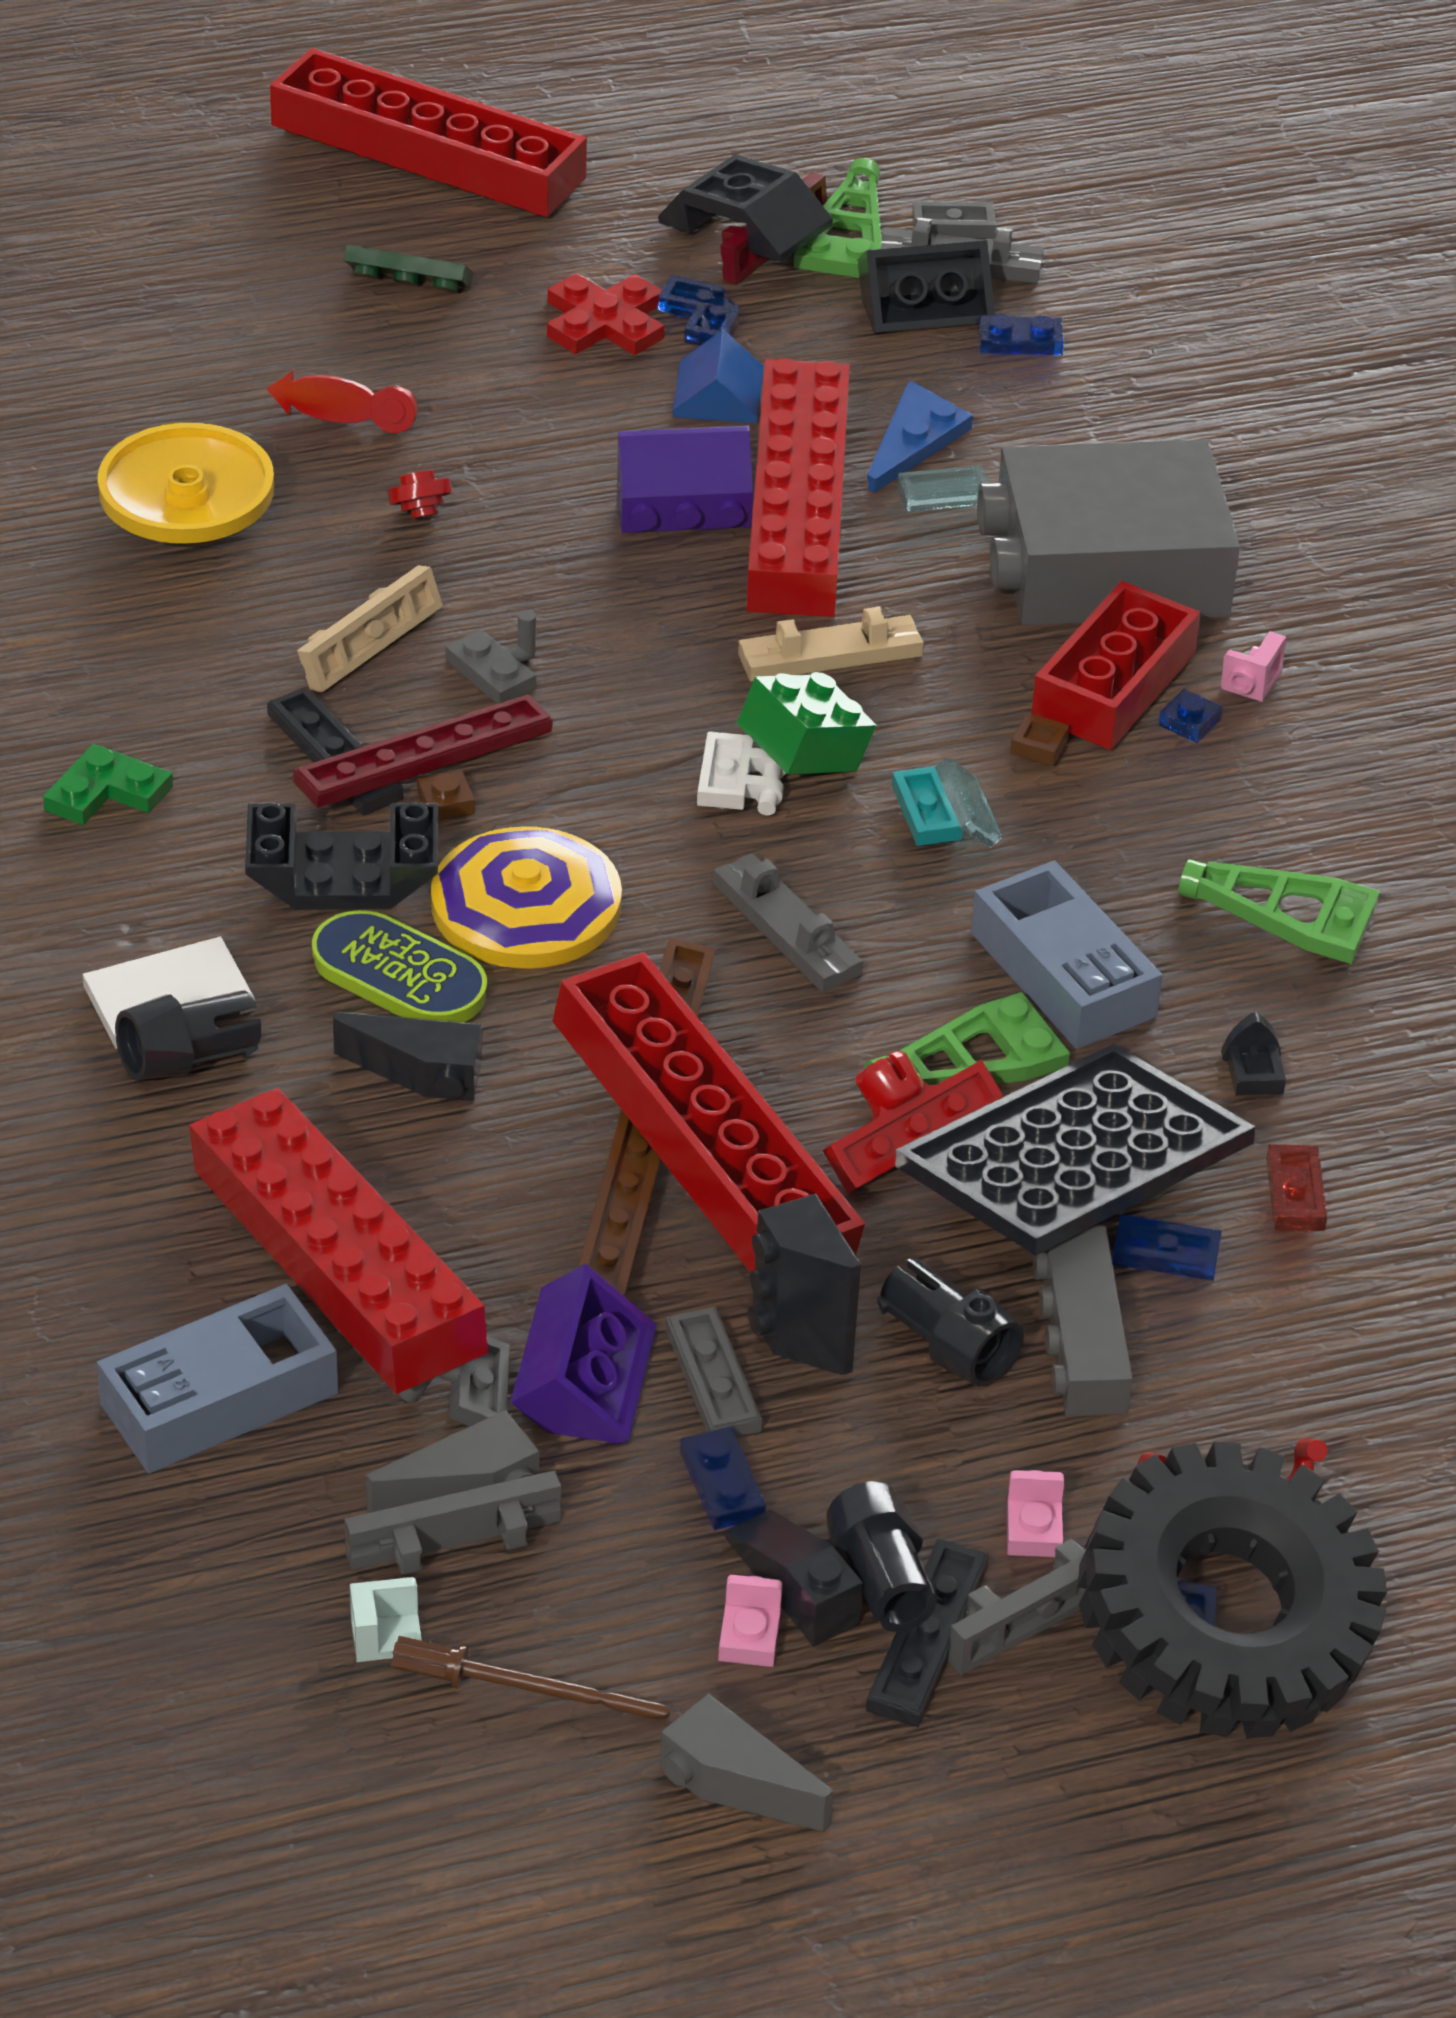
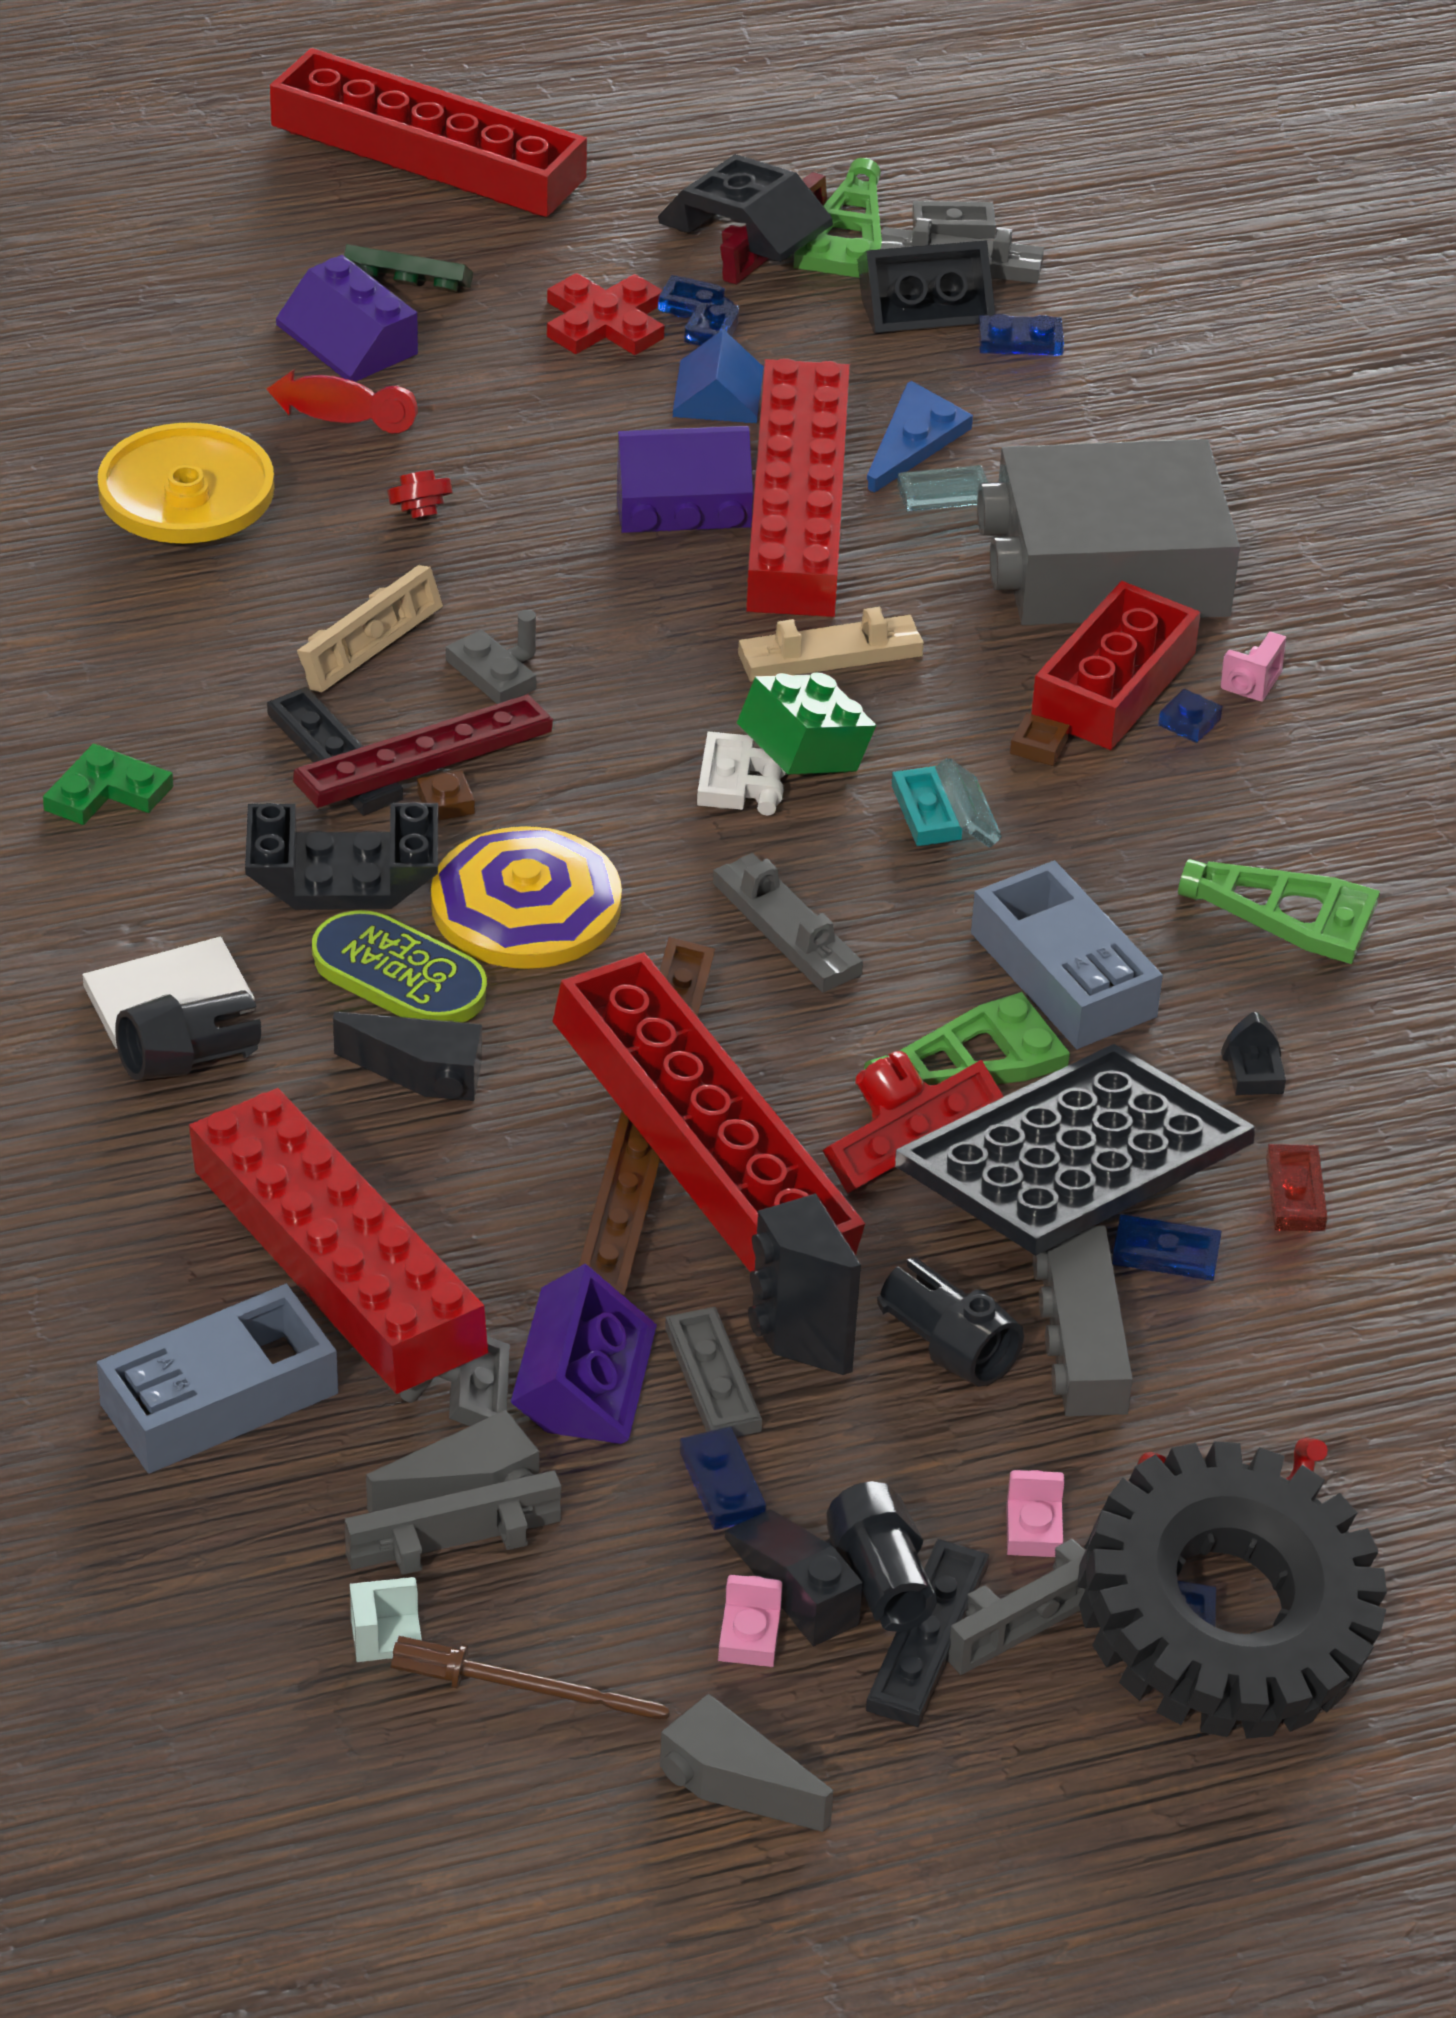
(349, 320): none -> dark purple slope

